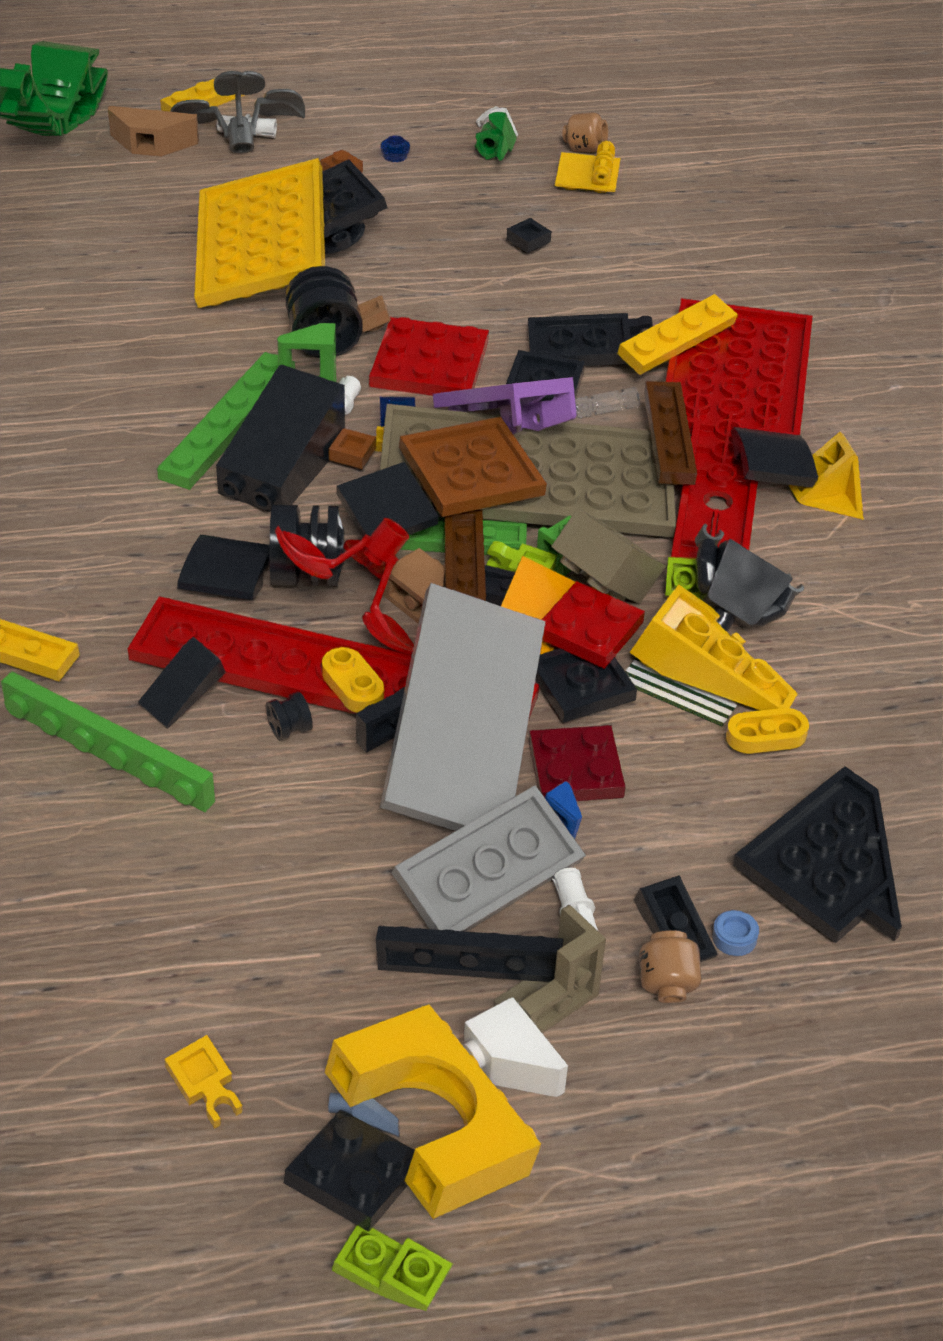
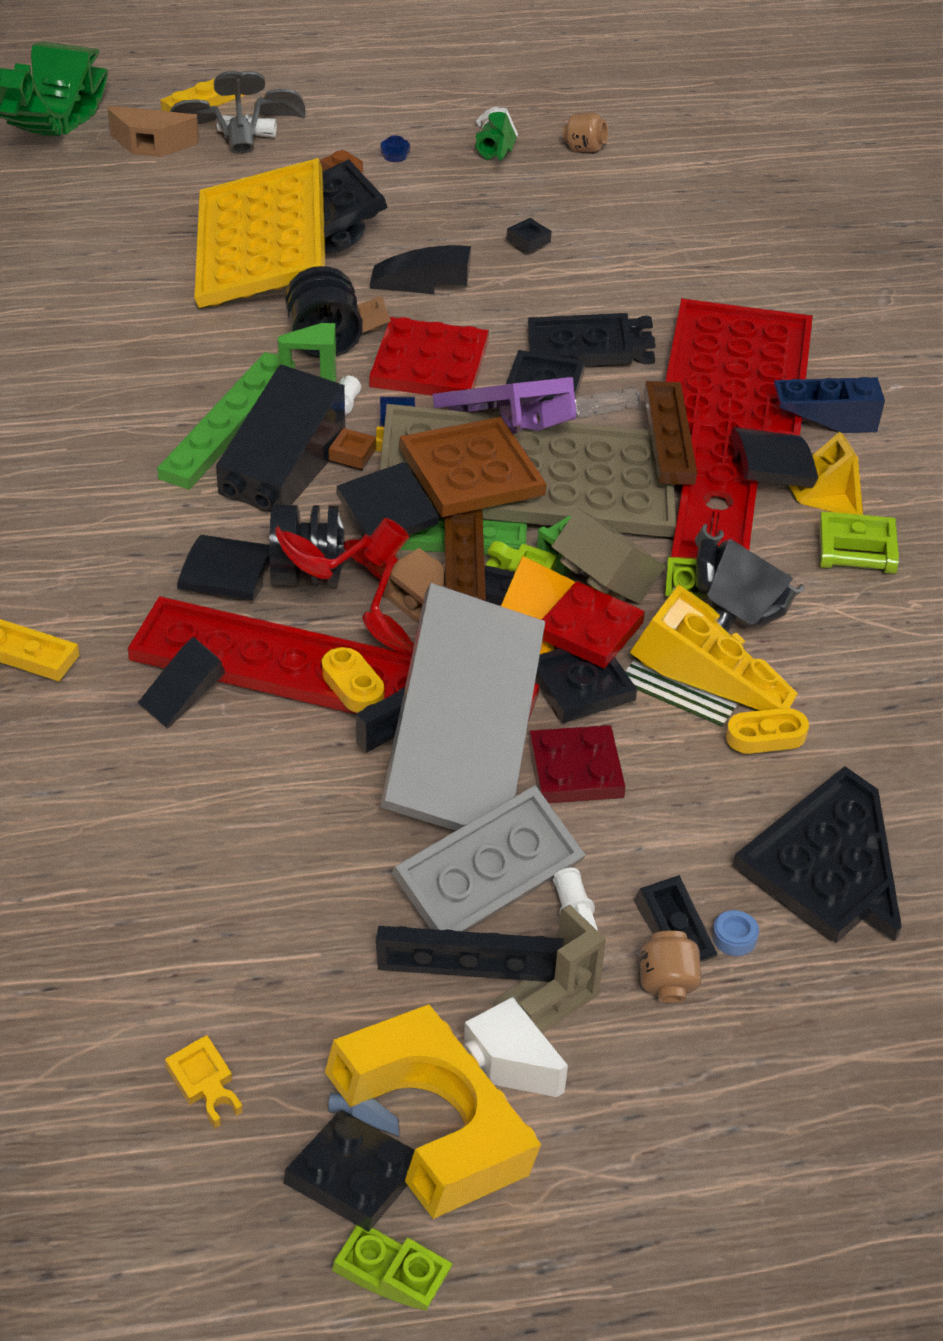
(109, 742): bright green plate -> none
(289, 715): black wheel -> none
(423, 269): none -> black slope
(565, 806): blue slope -> none
(589, 171): yellow hinge -> none
(677, 334): yellow plate -> none
(837, 403): none -> dark blue slope
(858, 533): none -> lime plate

